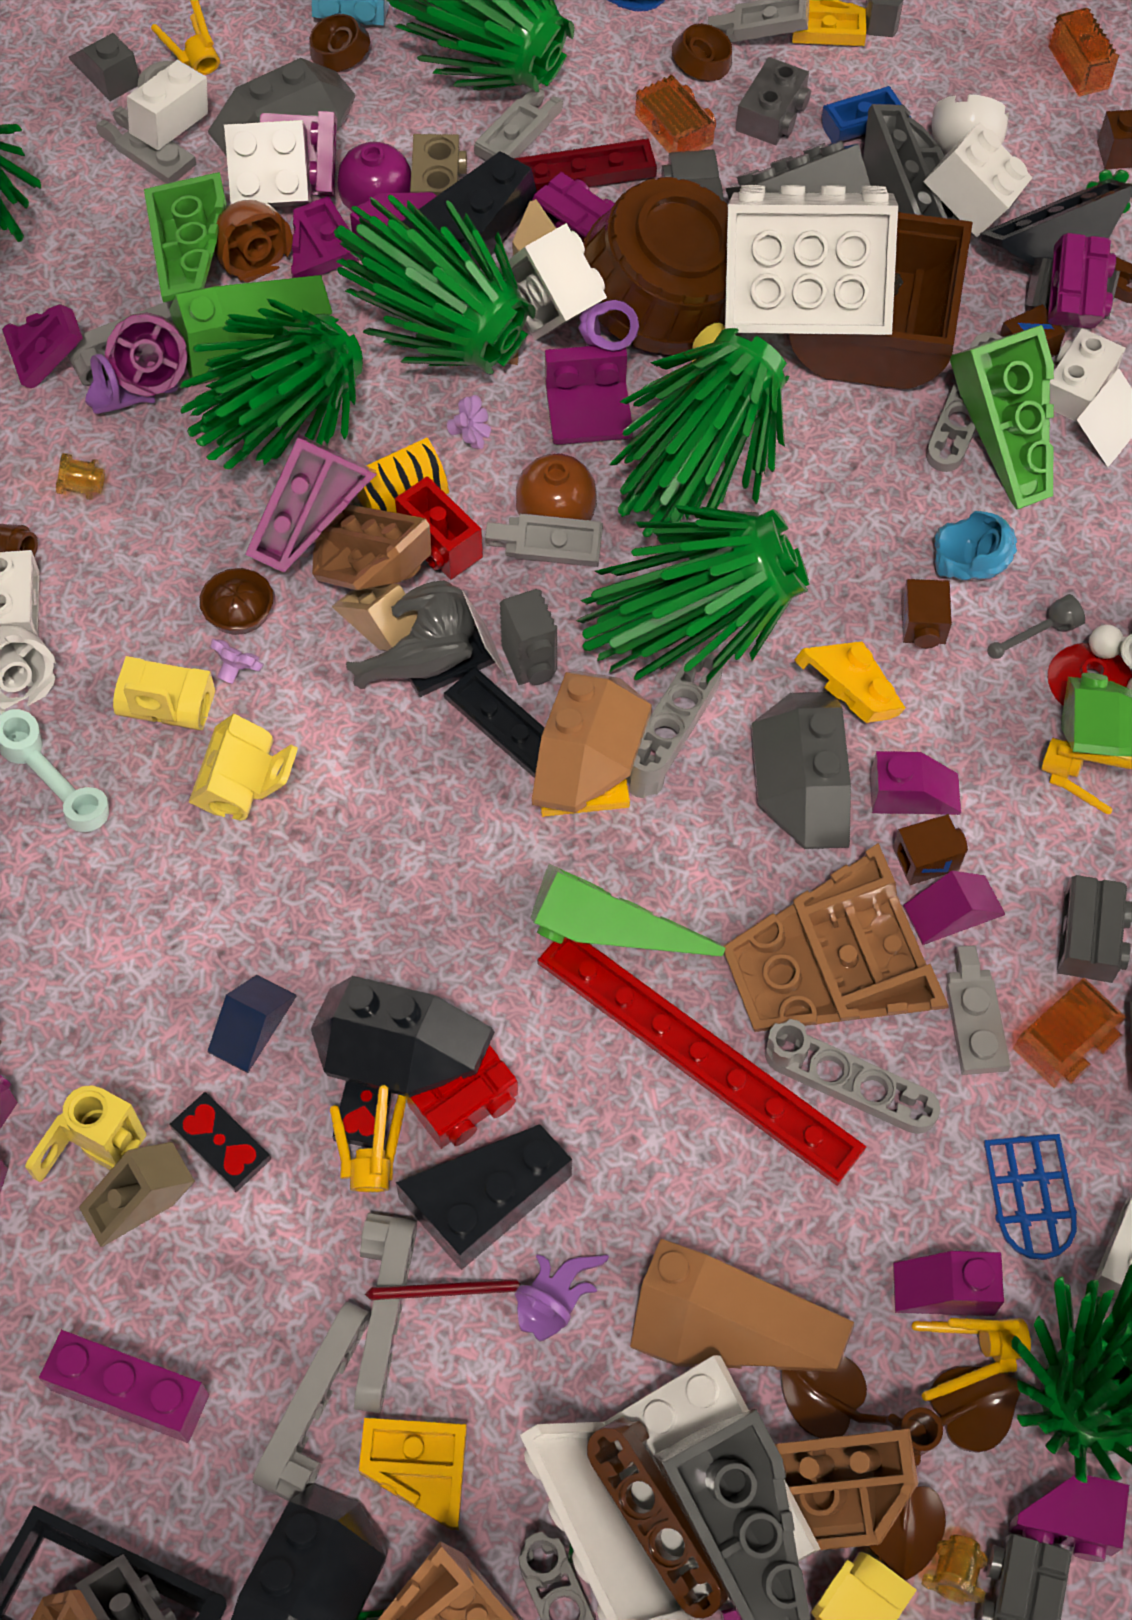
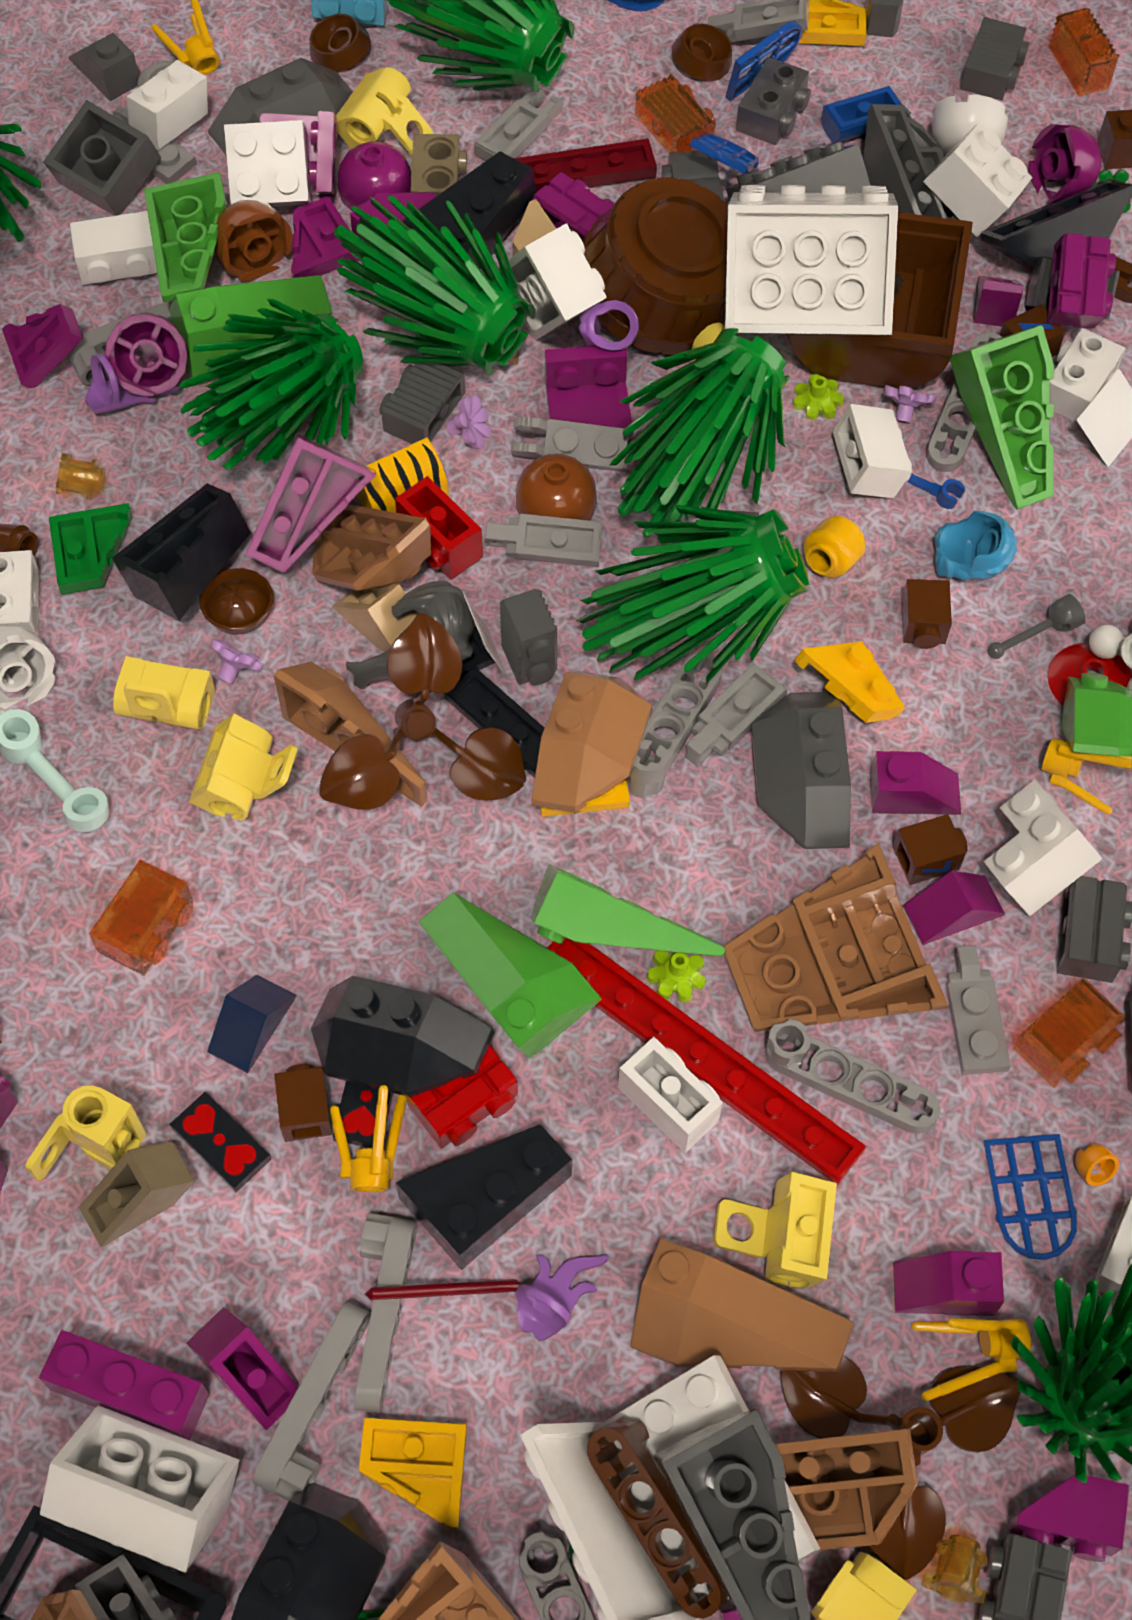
(85, 545): none -> green wing
(102, 159): none -> dark grey brick
(113, 247): none -> white brick
(139, 1488): none -> white brick
(142, 918): none -> clear orange brick
(183, 551): none -> black wedge
(244, 1367): none -> magenta slope
(303, 1103): none -> reddish brown brick
(331, 713): none -> medium nougat wedge
(379, 105): none -> light yellow piece
(422, 401): none -> dark grey brick
(422, 661): none -> reddish brown plant
(514, 977): none -> bright green wedge
(588, 443): none -> light grey hinge
(670, 1094): none -> white brick
(676, 974): none -> lime plant
(725, 152): none -> blue window
(732, 714): none -> light grey hinge
(755, 54): none -> blue window
(790, 1234): none -> light yellow piece
(818, 397): none -> lime plant
(834, 546): none -> yellow head
(872, 451): none -> white brick
(907, 401): none -> lavender plant
(940, 492): none -> blue hand
(993, 59): none -> dark grey brick
(997, 300): none -> magenta slope
(1044, 854): none -> white brick
(1067, 155): none -> magenta cylinder
(1093, 1155): none -> light orange hinge

